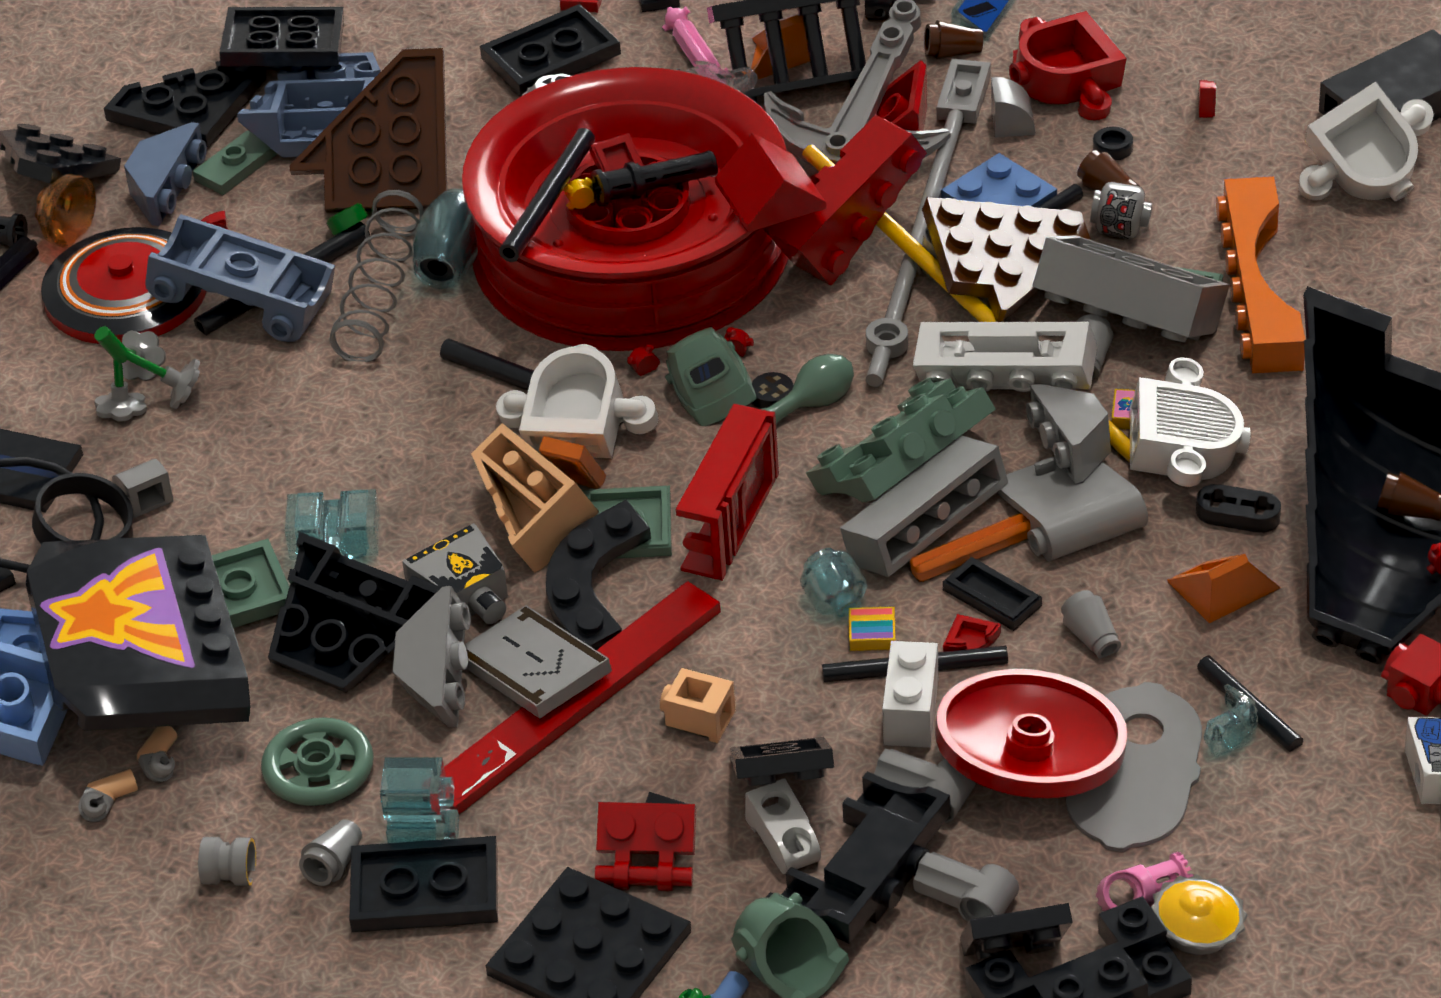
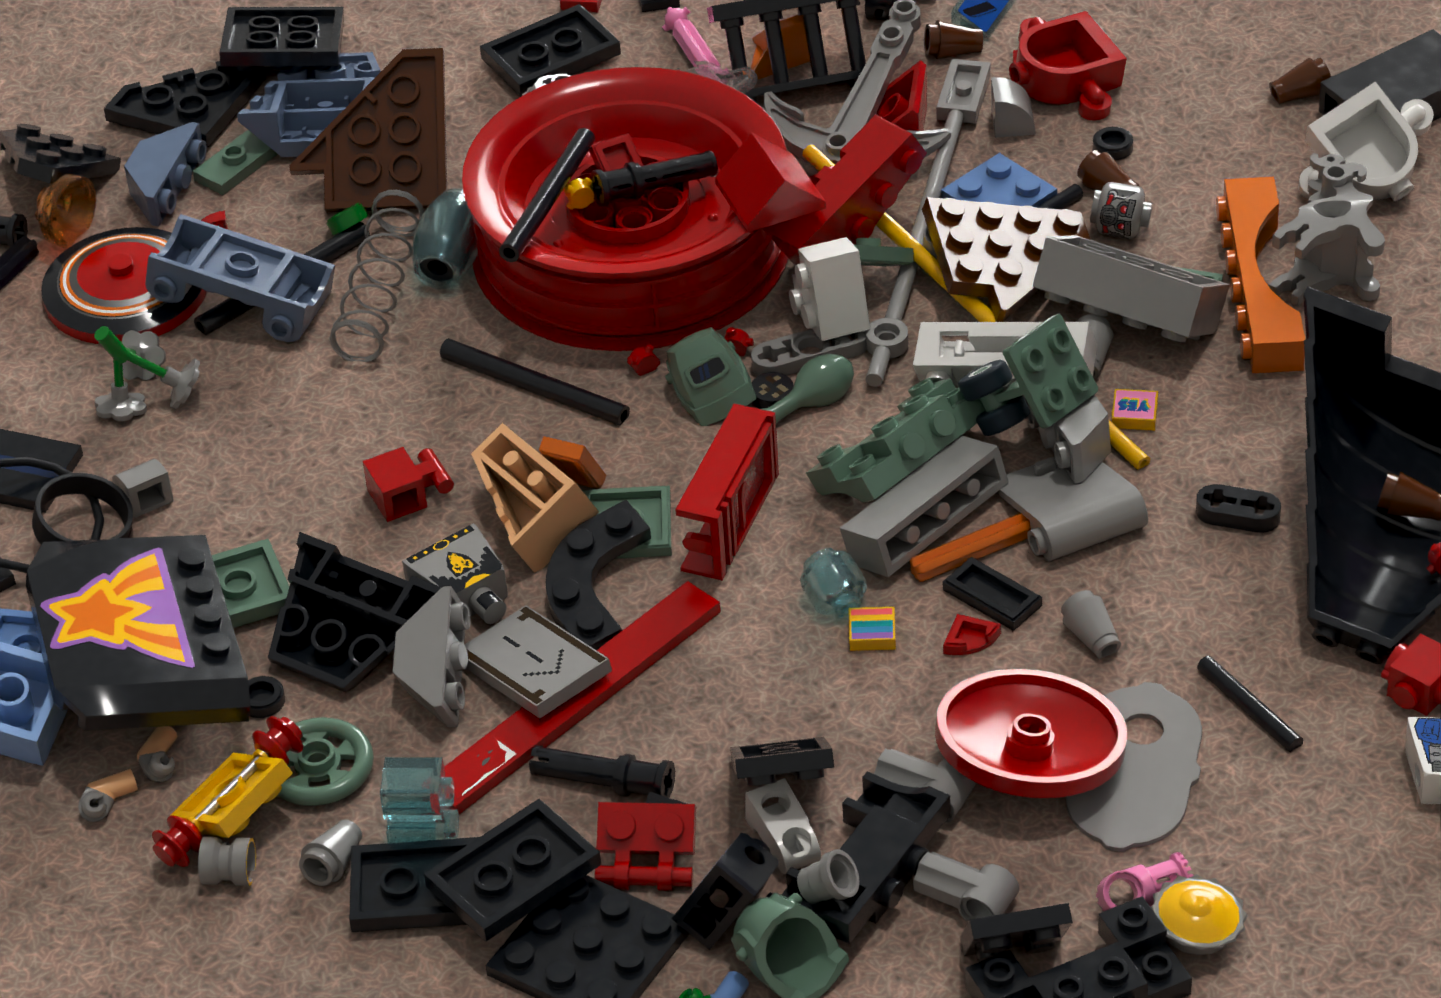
(231, 793): none -> plate
(266, 696): none -> black tile
(345, 522): clear light blue brick -> none
(400, 485): none -> red brick
(512, 869): none -> black plate
(576, 401): white piece -> none
(623, 774): none -> black pin
(698, 704): light nougat brick -> none
(737, 873): none -> black torso
(794, 343): none -> light grey beam
(829, 878): none -> light grey piece
(830, 289): none -> white brick
(876, 255): none -> sand green plate
(910, 694): white brick -> none
(946, 661): black bar -> none
(1046, 372): none -> sand green plate
(1184, 427): white piece -> none
(1206, 98): red tile -> none
(1222, 586): orange slope -> none
(1233, 727): clear light blue hair -> none
(1300, 81): none -> reddish brown cone
(1332, 234): none -> light grey animal

